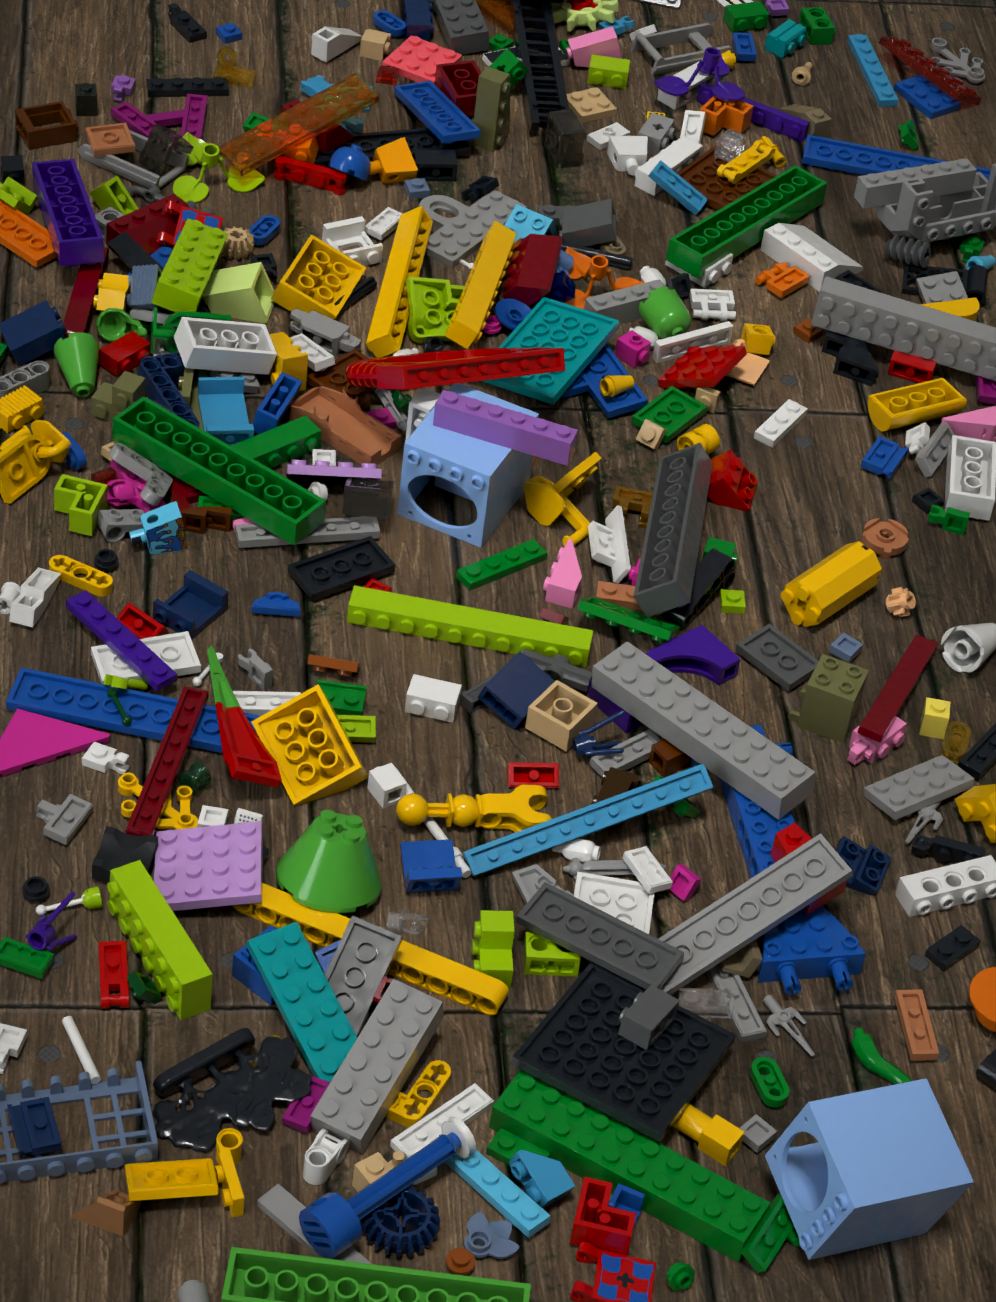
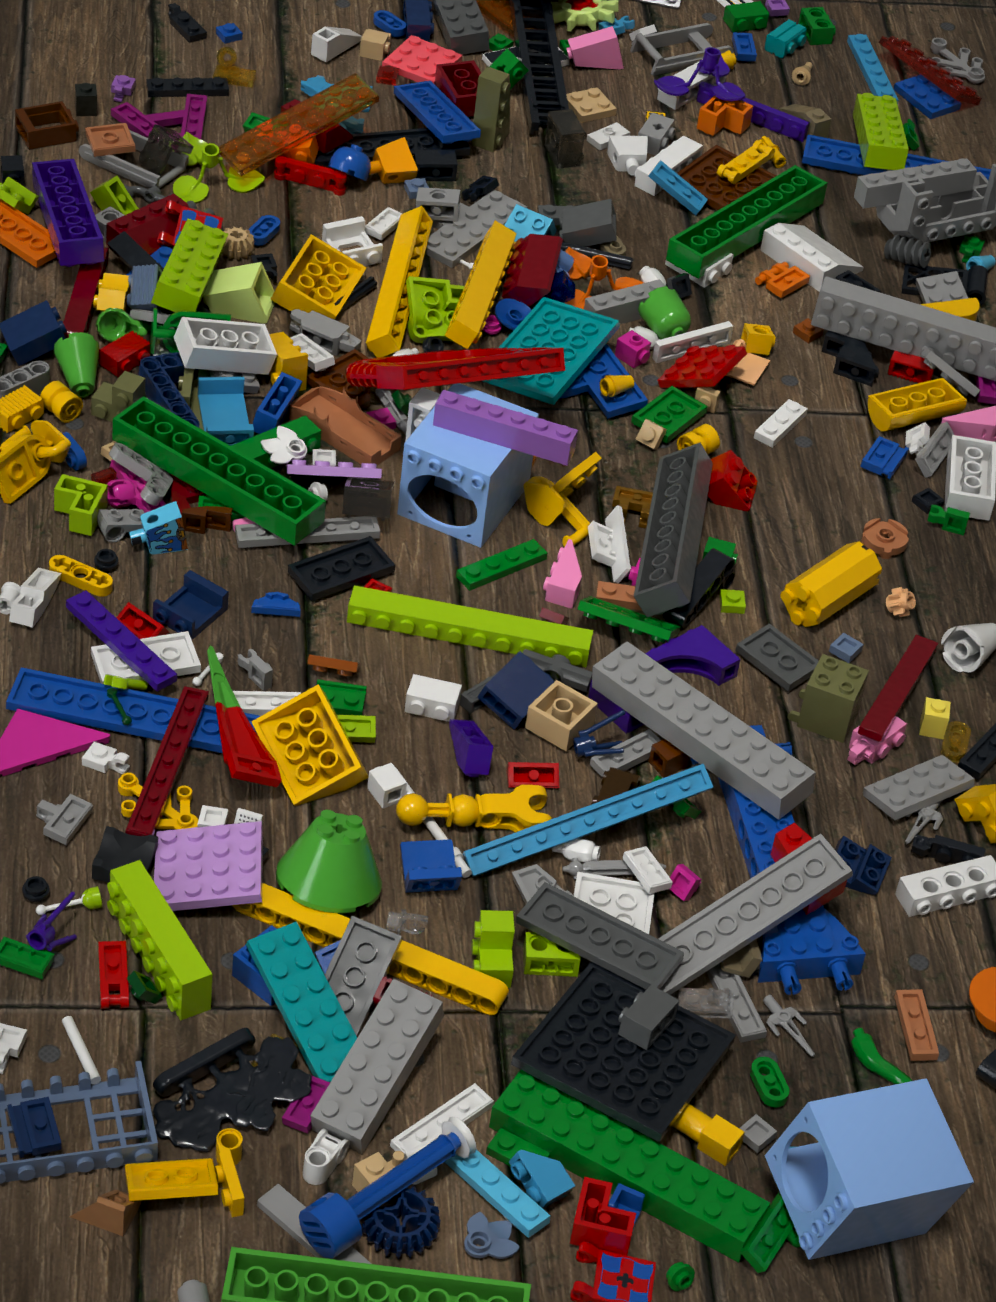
(61, 401): none -> yellow wheel
(195, 777): clear green wheel -> none
(284, 446): none -> white plate
(406, 1103): yellow beam -> none
(439, 203): none -> light grey brick
(460, 1261): dark orange plate -> none
(471, 747): none -> dark purple slope
(608, 71): lime brick -> none
(693, 125): white plate -> none
(718, 300): white plate -> none
(729, 145): clear brick -> none
(880, 132): none -> lime brick
(949, 373): none -> light grey plate
(952, 948): black plate -> none

